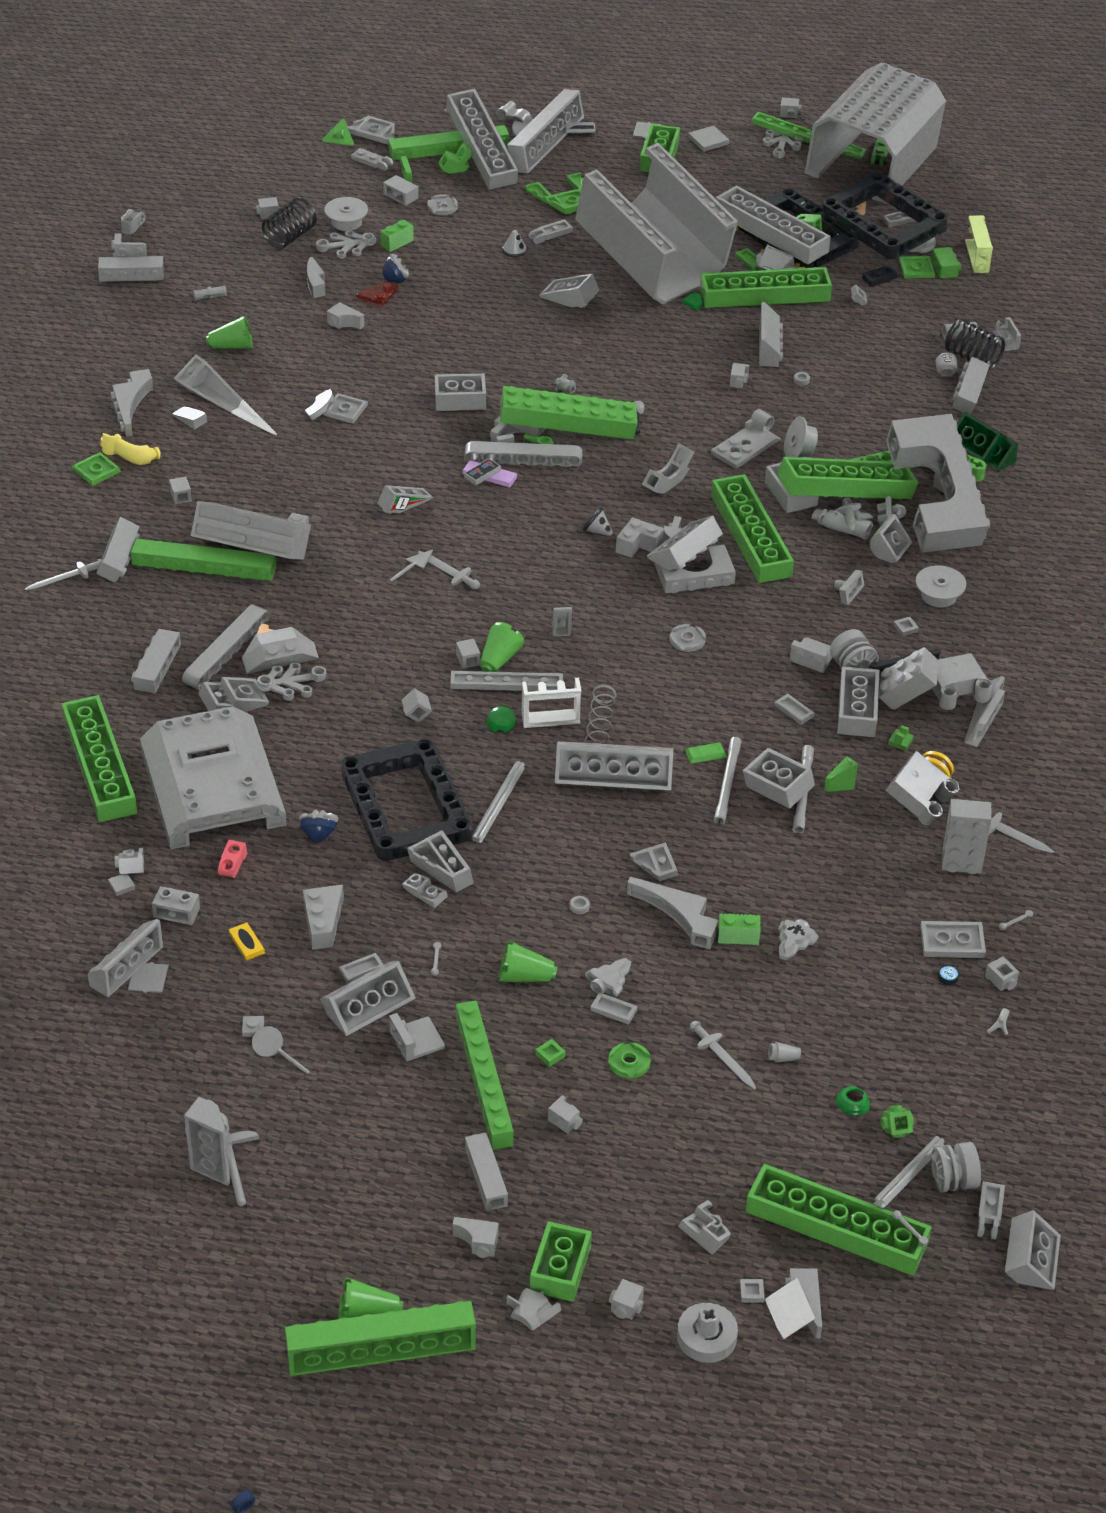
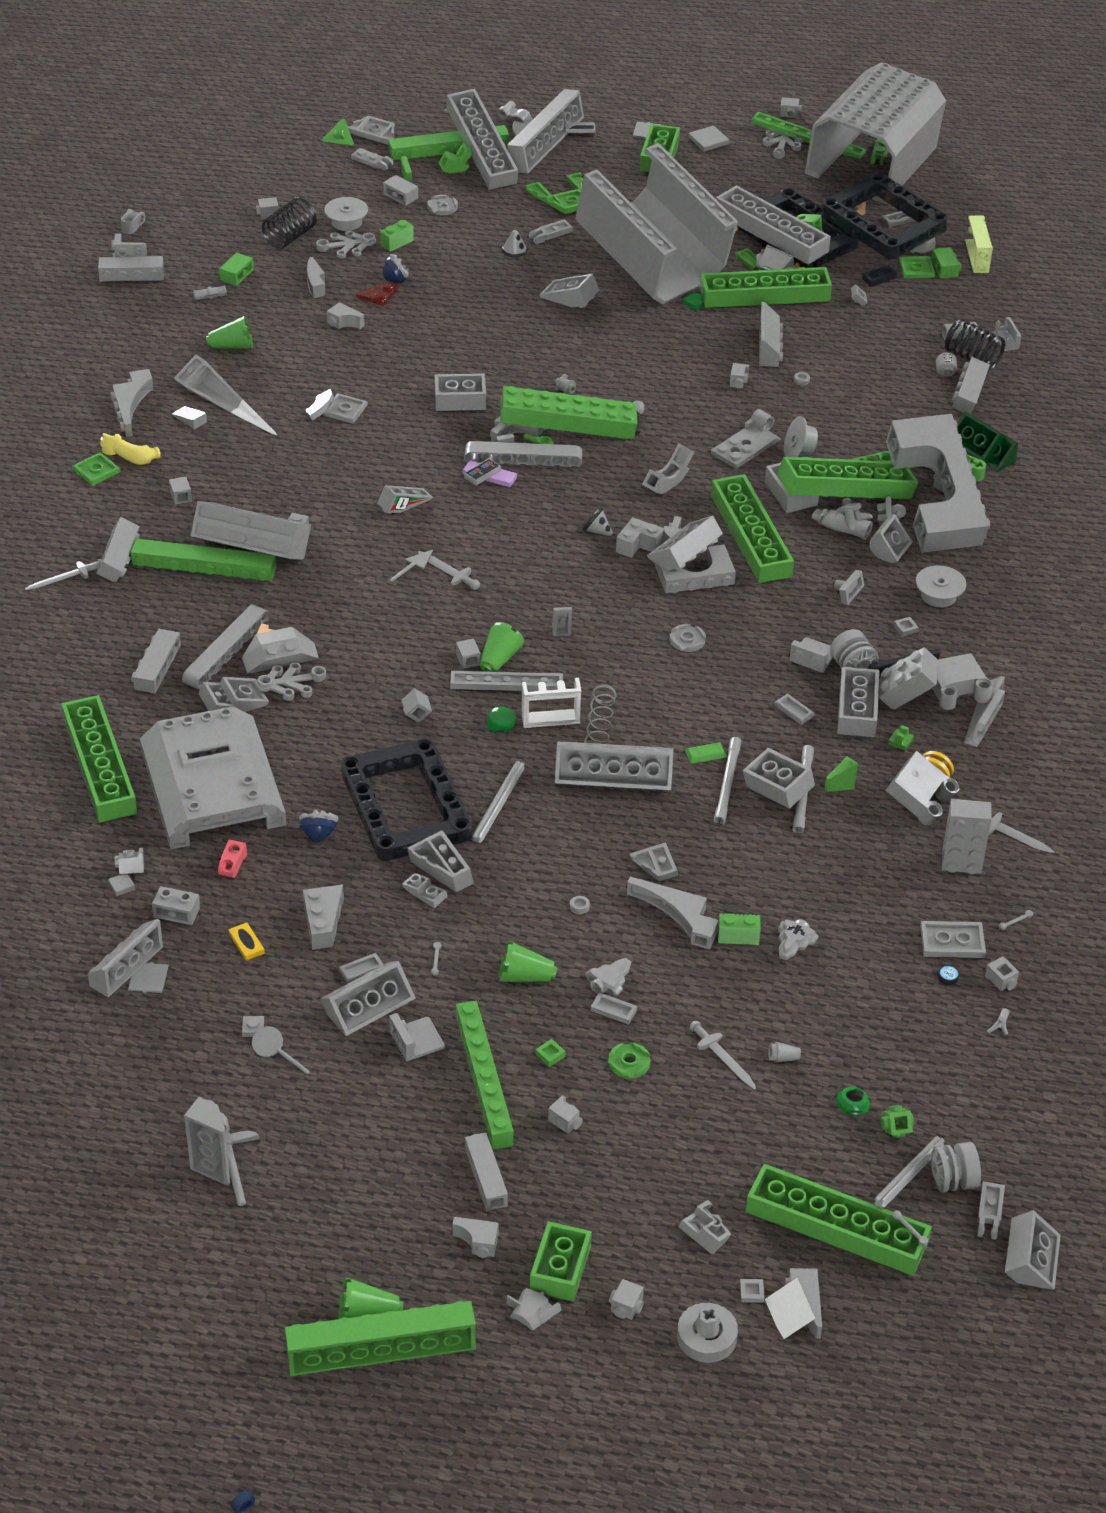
(236, 269): none -> bright green brick

